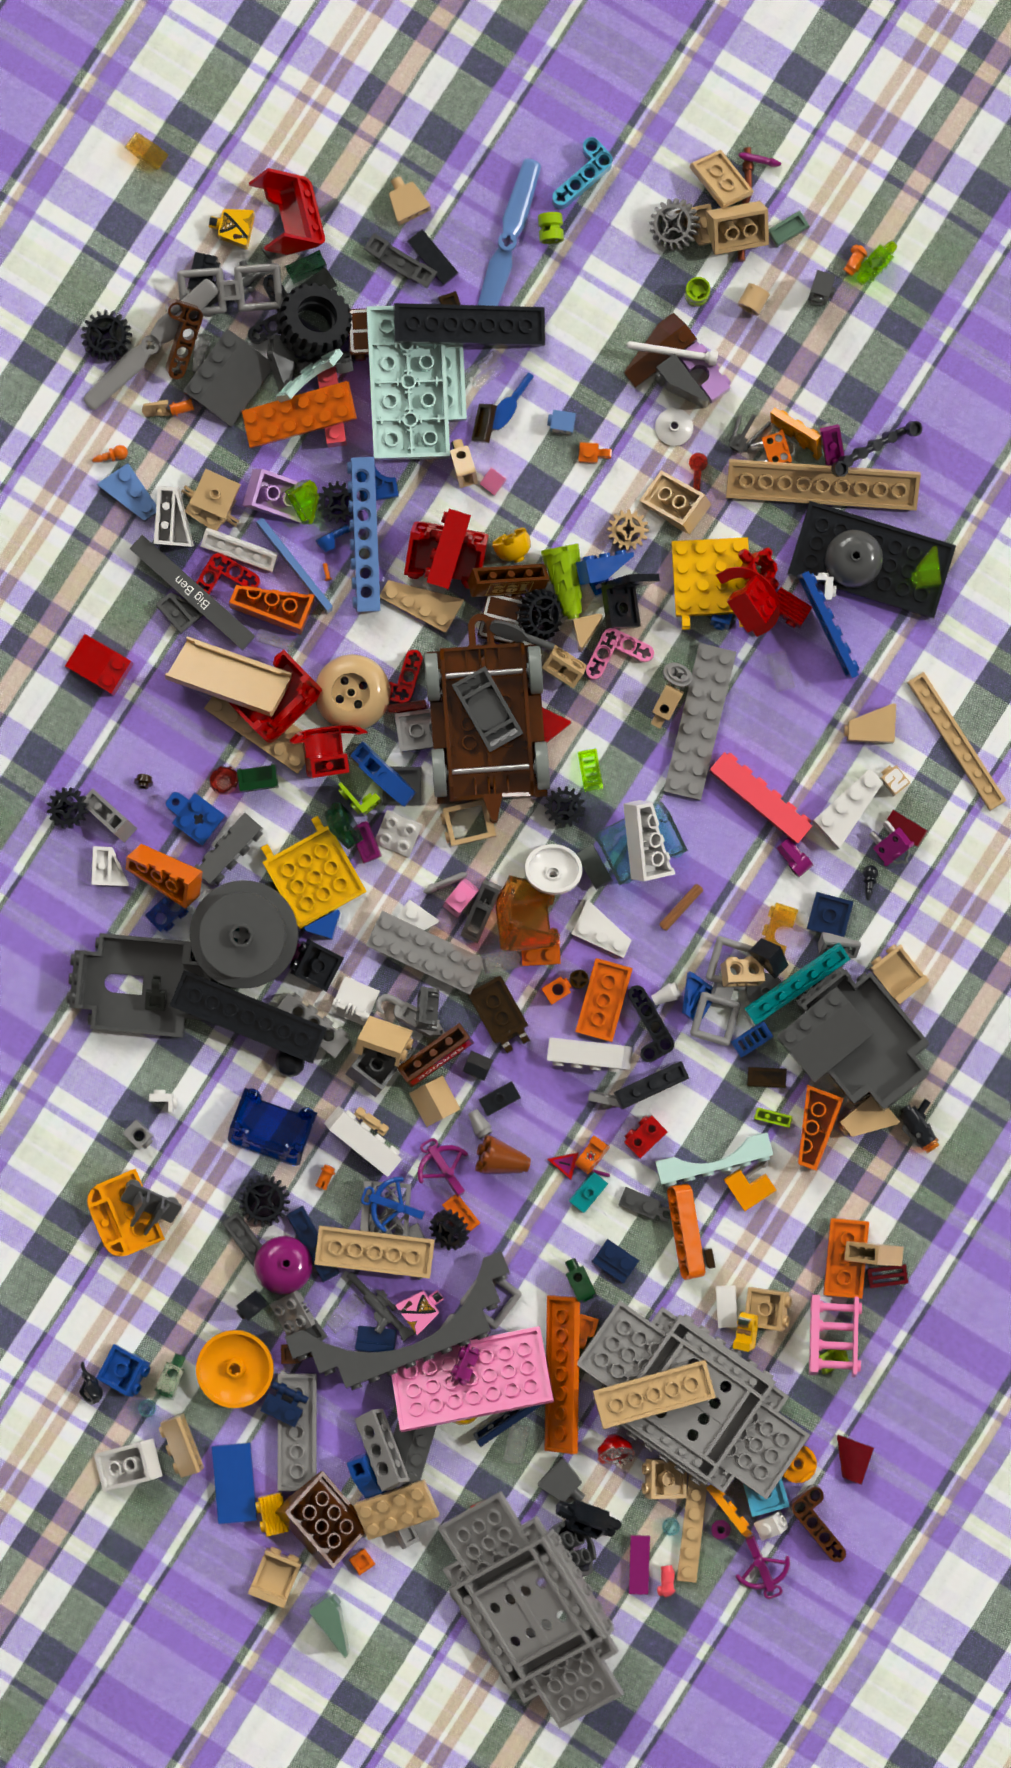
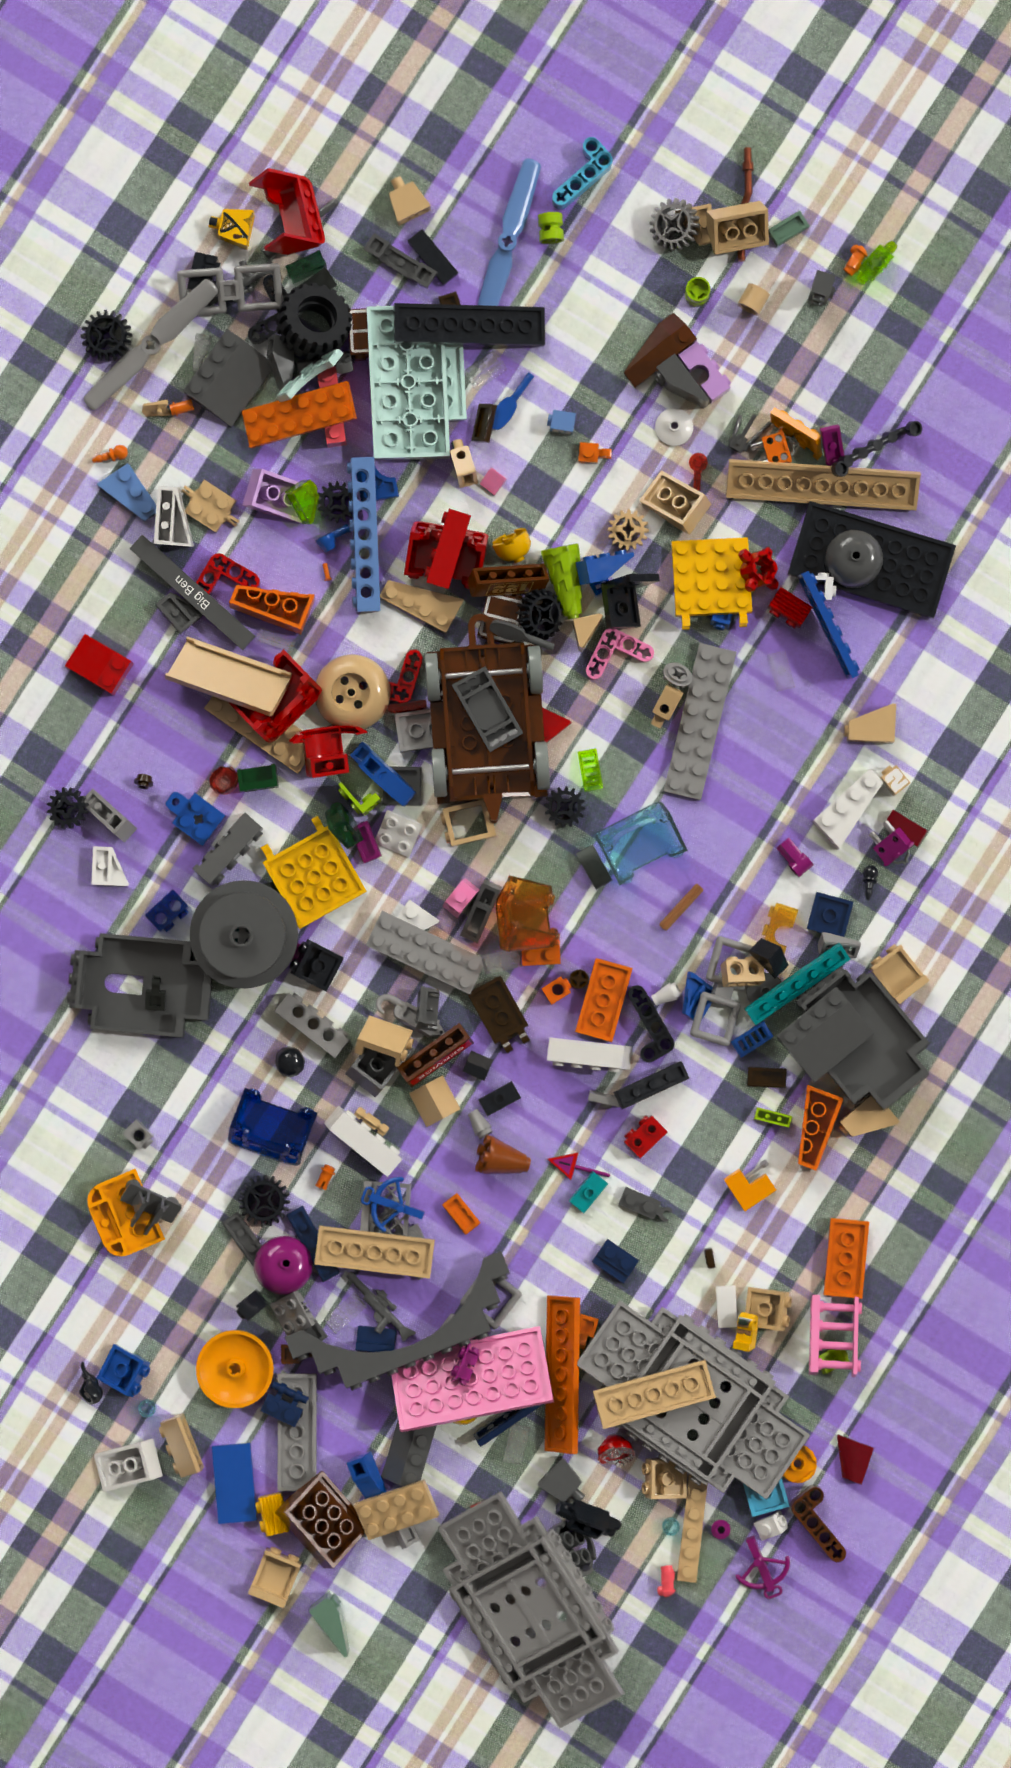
(146, 150): clear yellow slope -> none
(160, 1095): white bracket -> none
(165, 874): orange wedge -> none
(168, 1386): clear green torso -> none
(179, 340): reddish brown beam -> none
(215, 494): tan plate -> none
(239, 549): white tile -> none
(248, 1016): black plate -> none
(294, 565): medium blue tile -> none
(325, 926): blue slope -> none
(354, 1001): white hinge -> none
(362, 1561): orange tile -> none
(376, 1436): light grey brick -> none
(420, 1309): bright pink torso -> none
(444, 883): light grey piece -> none
(447, 1173): magenta piece -> none
(449, 1229): black gear -> none
(554, 861): white dish -> none
(564, 666): tan brick -> none
(584, 1289): dark green torso -> none
(592, 1155): orange leg -> none
(600, 931): white wing -> none
(639, 1564): magenta tile -> none
(645, 843): white wedge -> none
(686, 1231): orange beam -> none
(709, 357): white piece -> none
(721, 179): tan tile -> none
(729, 1508): light orange wing -> none
(753, 1148): light aqua arch -> none
(756, 603): red piece -> none
(759, 159): magenta piece -> none
(760, 798): coral brick -> none
(874, 1253): tan slope -> none
(889, 1283): dark red tile -> none
(917, 1127): black piece -> none
(928, 571): clear neon green slope -> none
(956, 741): tan tile -> none

